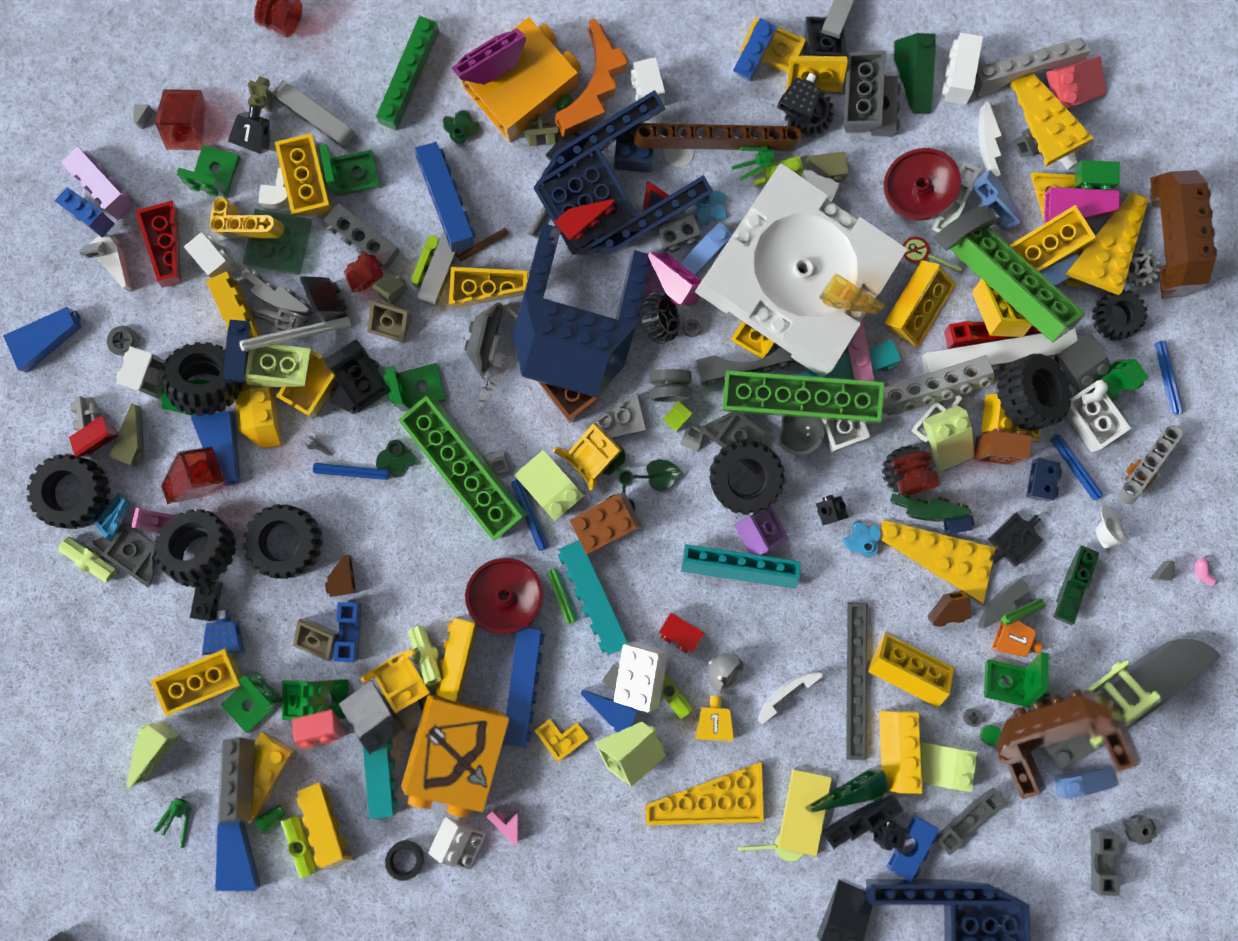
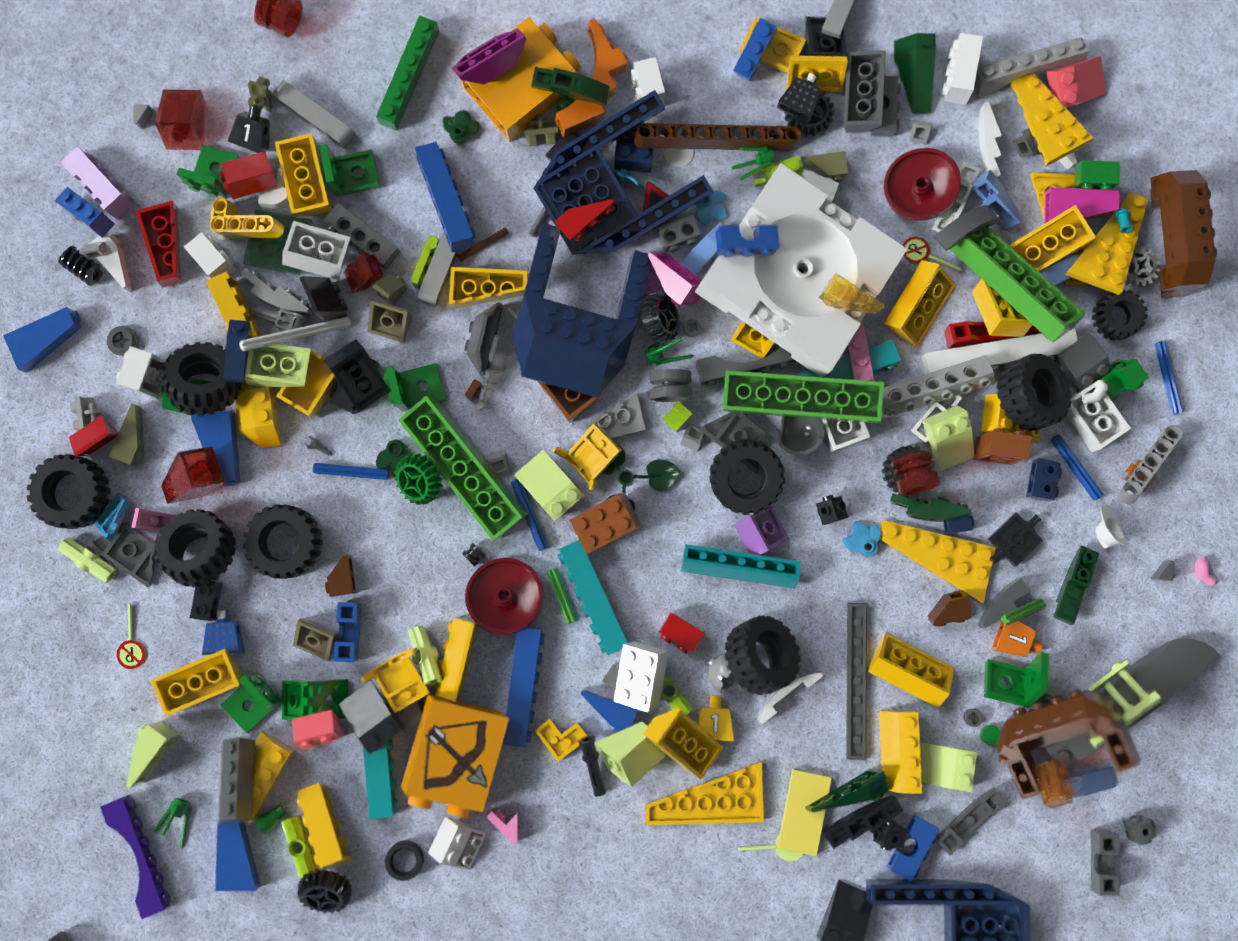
(80, 266): none -> black piece
(121, 817): none -> dark purple arch
(131, 652): none -> piece
(247, 175): none -> red brick
(316, 250): none -> white brick
(324, 891): none -> black gear
(418, 479): none -> green gear
(473, 554): none -> black wheel
(474, 390): none -> reddish brown plate
(571, 84): none -> dark green slope
(591, 757): none -> black pin
(624, 176): none -> dark azure plate
(654, 353): none -> green plant
(683, 741): none -> yellow slope
(731, 242): none -> blue arch
(746, 664): none -> black tyre
(920, 132): none -> light grey slope
(1054, 783): none -> clear orange brick
(1123, 218): none -> teal pin

